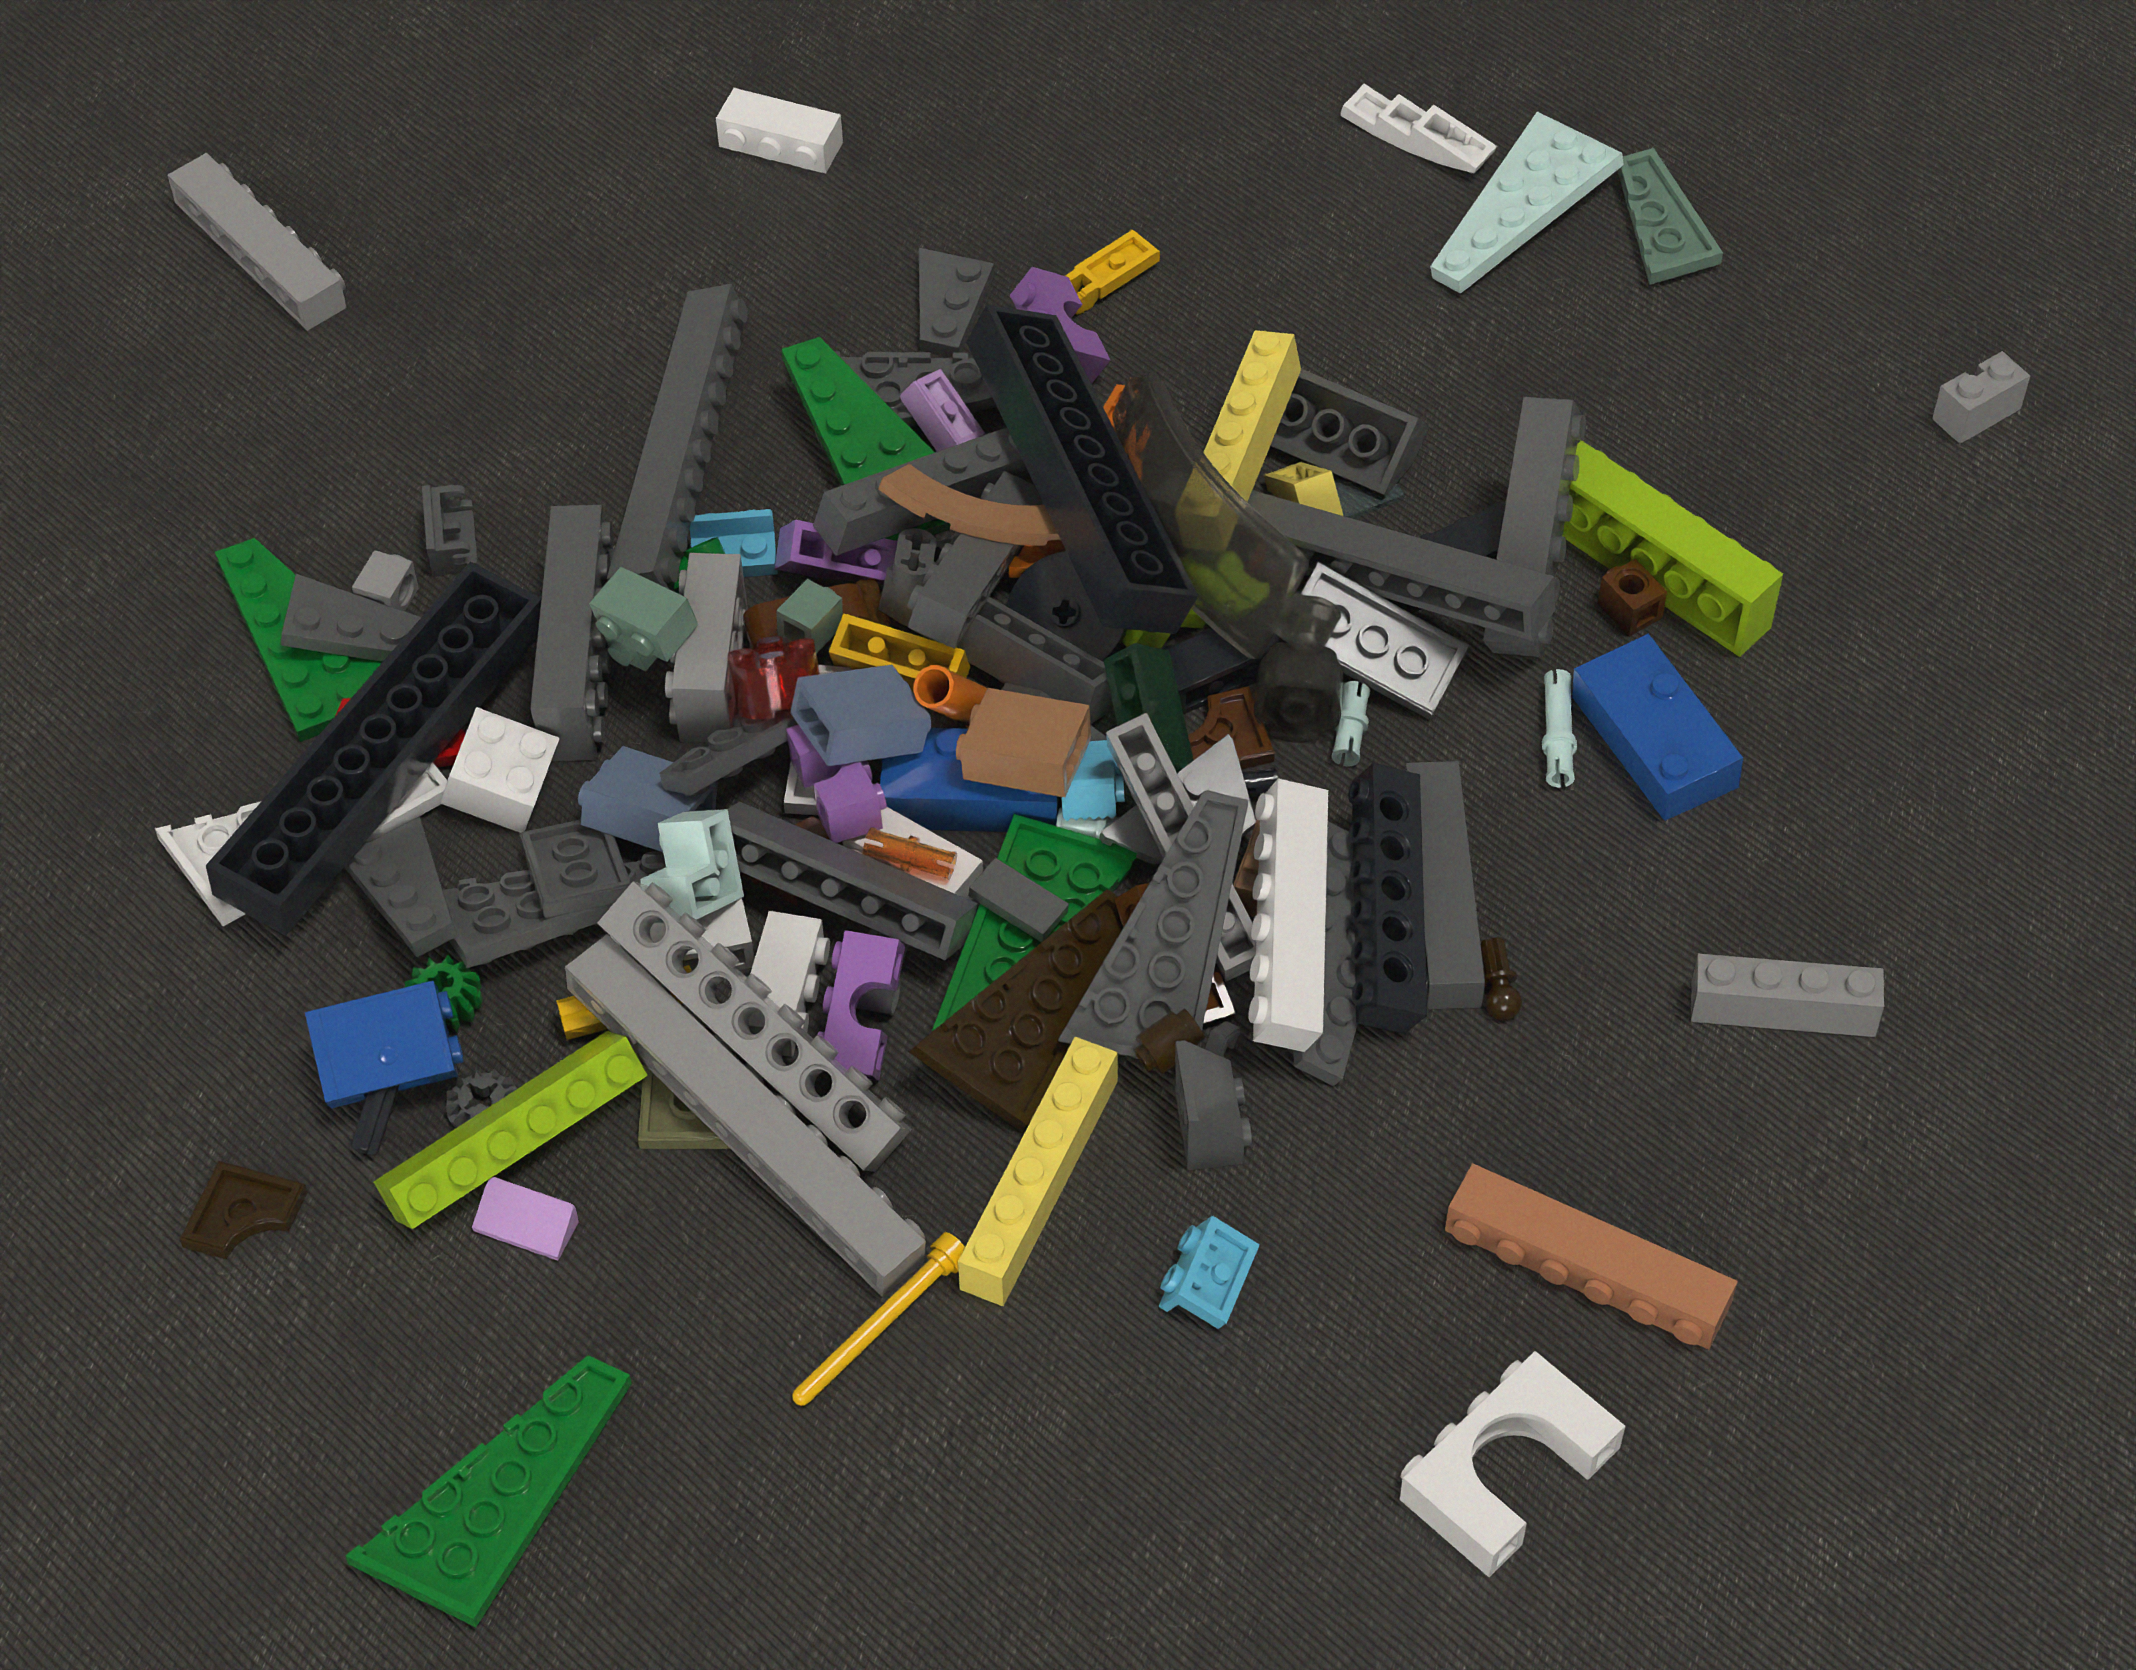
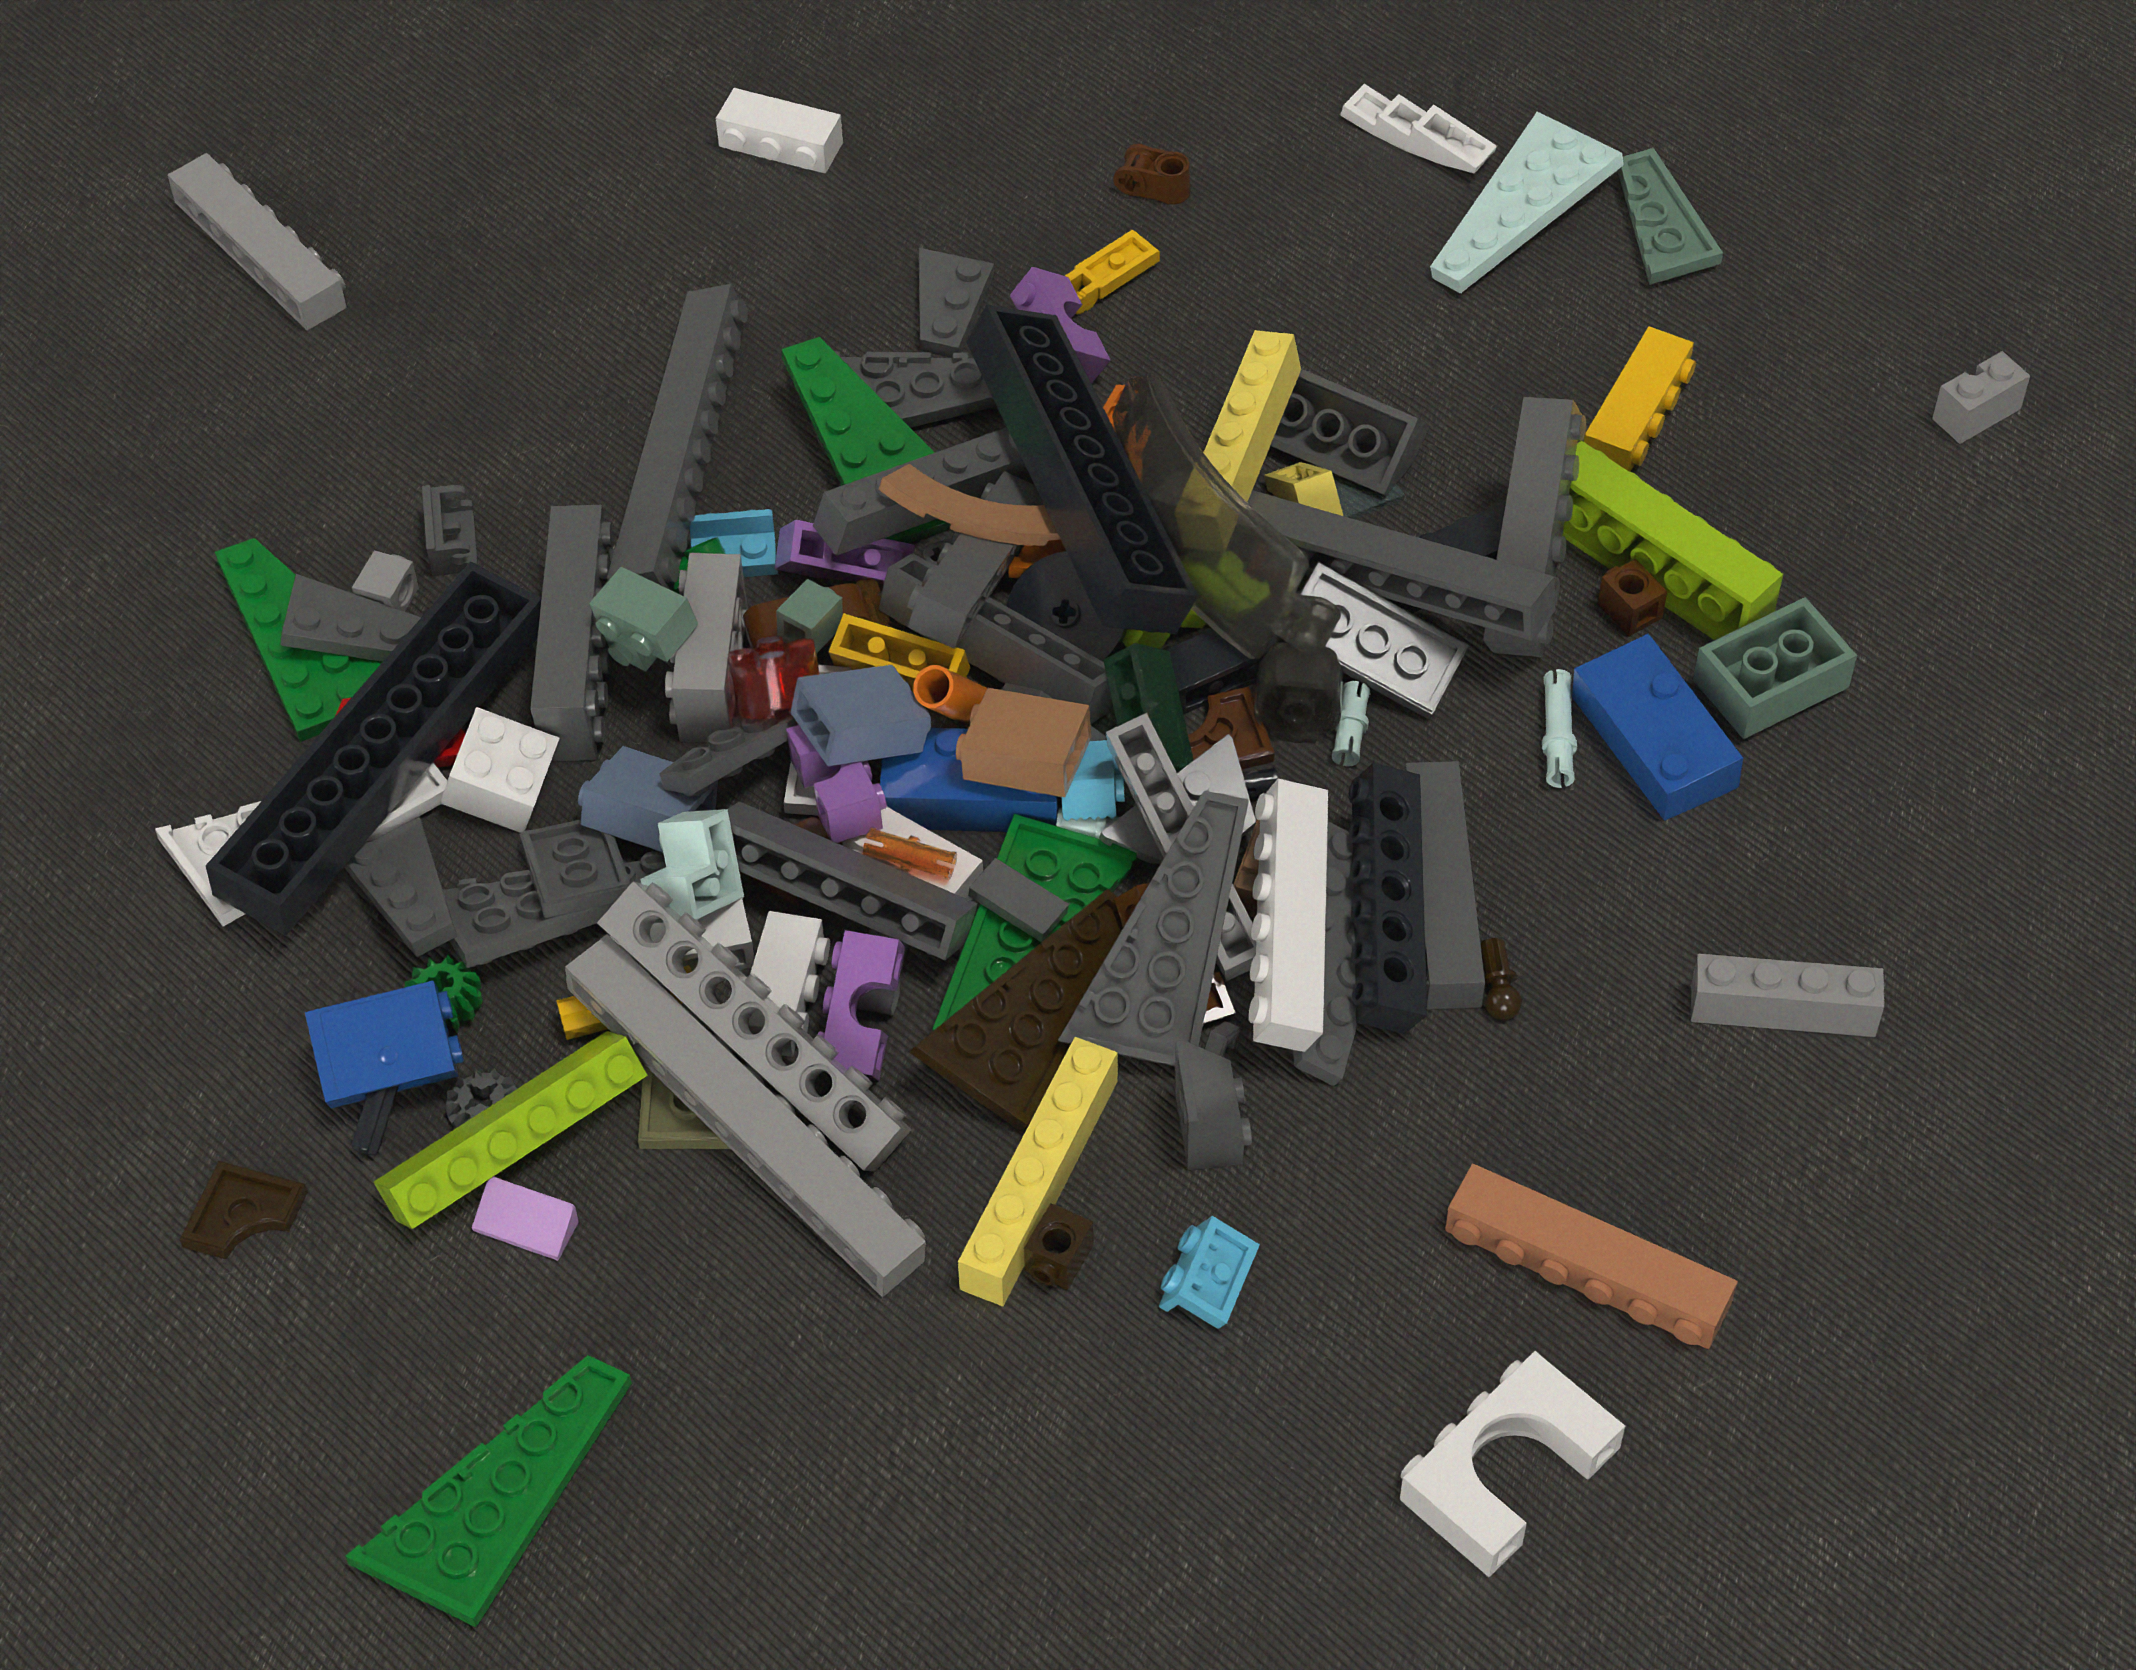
(911, 559): dark grey beam -> none
(940, 411): lavender slope -> none
(941, 1261): yellow piece -> none
(1061, 1230): none -> dark brown brick
(1157, 174): none -> reddish brown piece
(1158, 1041): dark brown brick -> none
(1641, 397): none -> yellow brick
(1774, 667): none -> sand green brick

